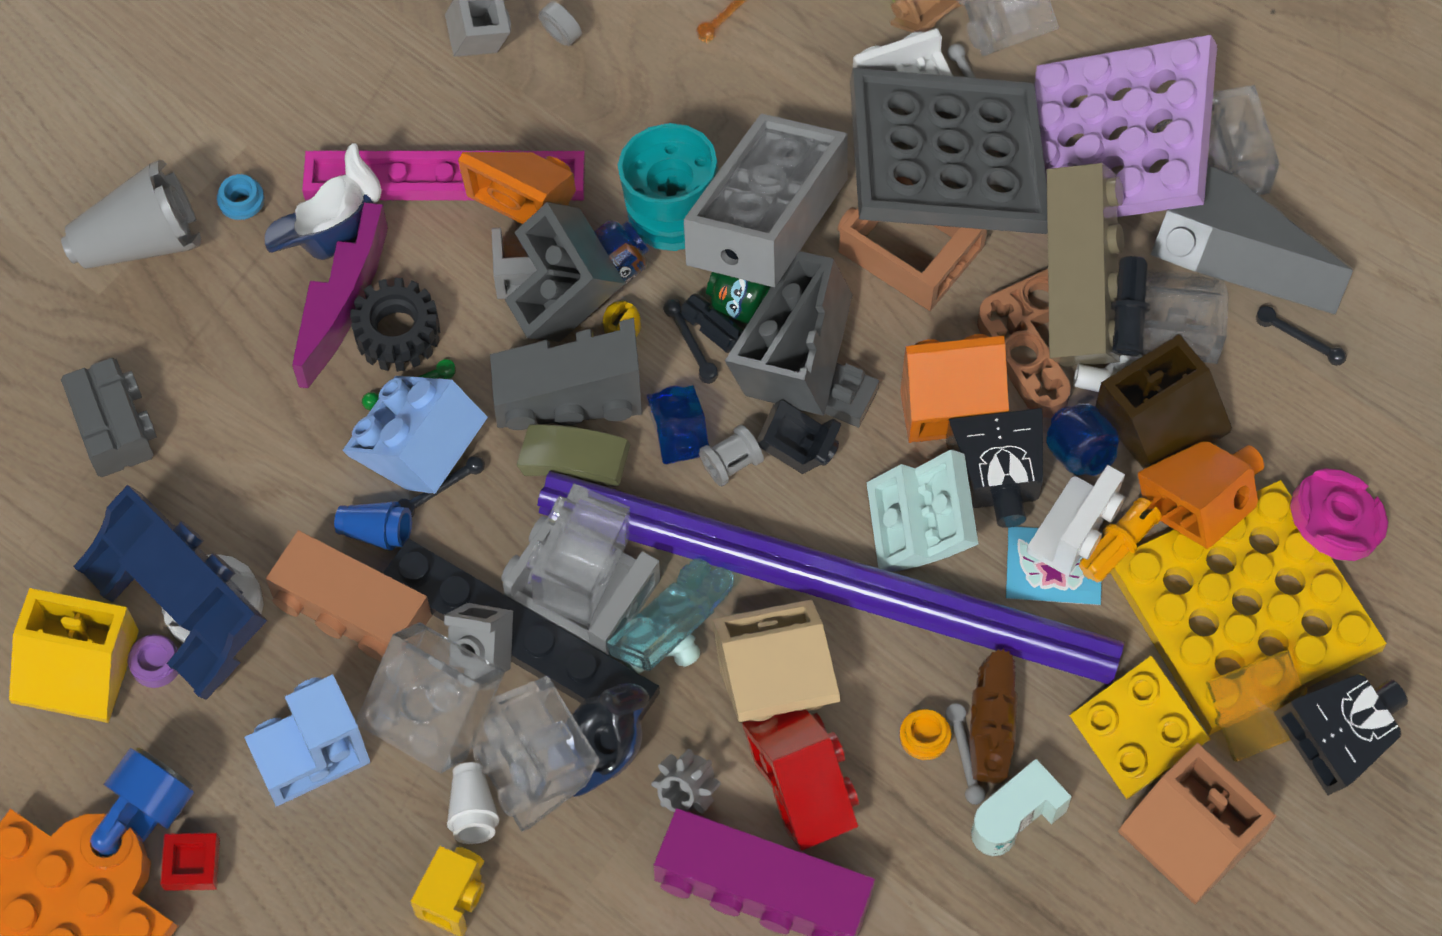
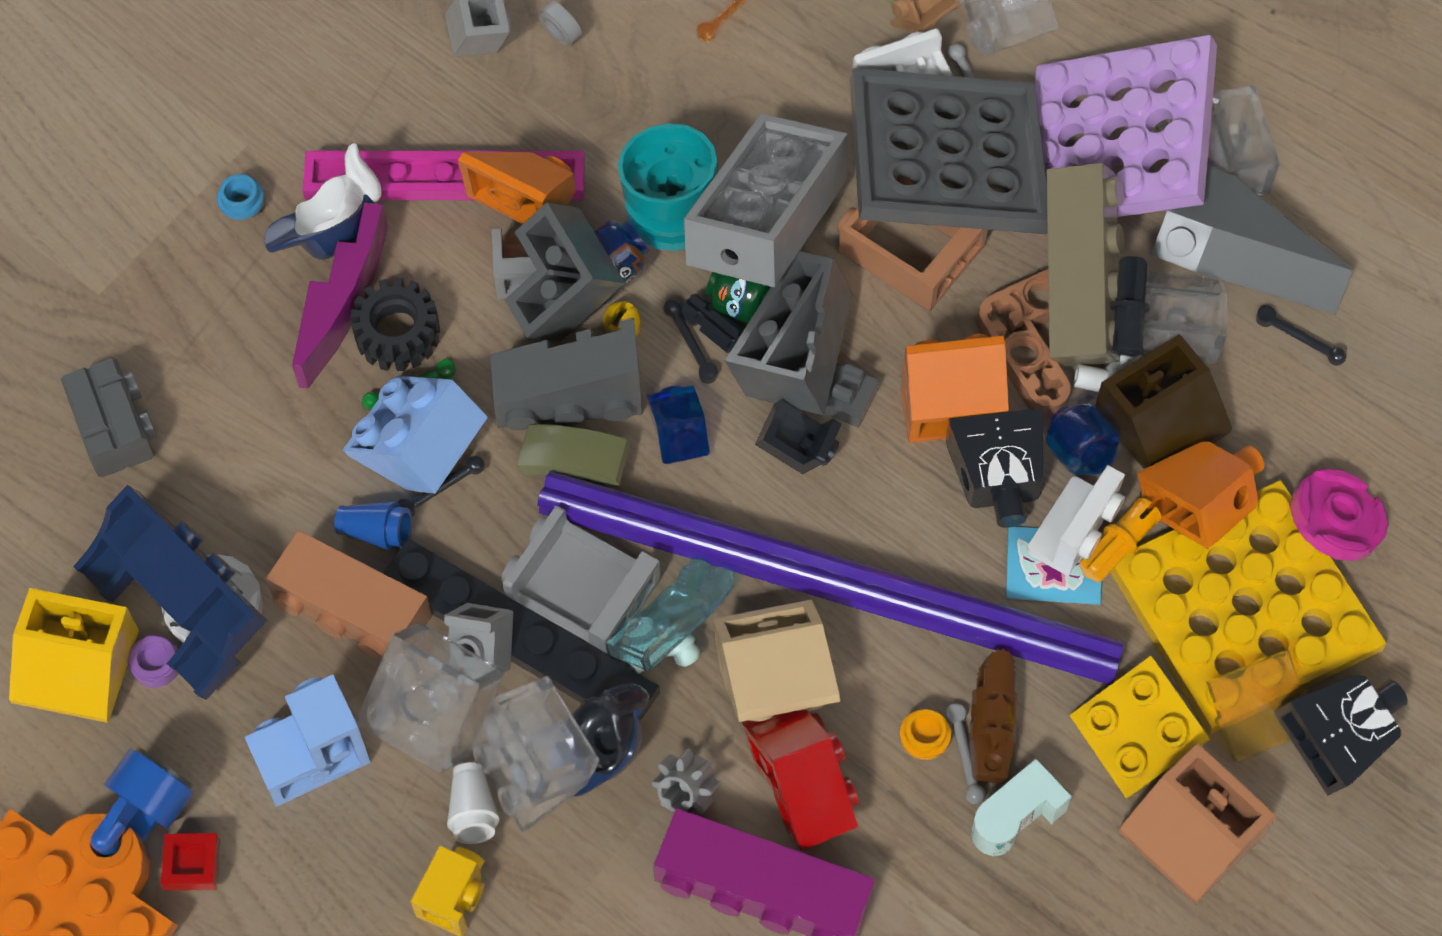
(133, 222): light grey cone -> none
(579, 554): clear brick -> none
(731, 455): light grey bush -> none
(922, 512): light aqua slope -> none

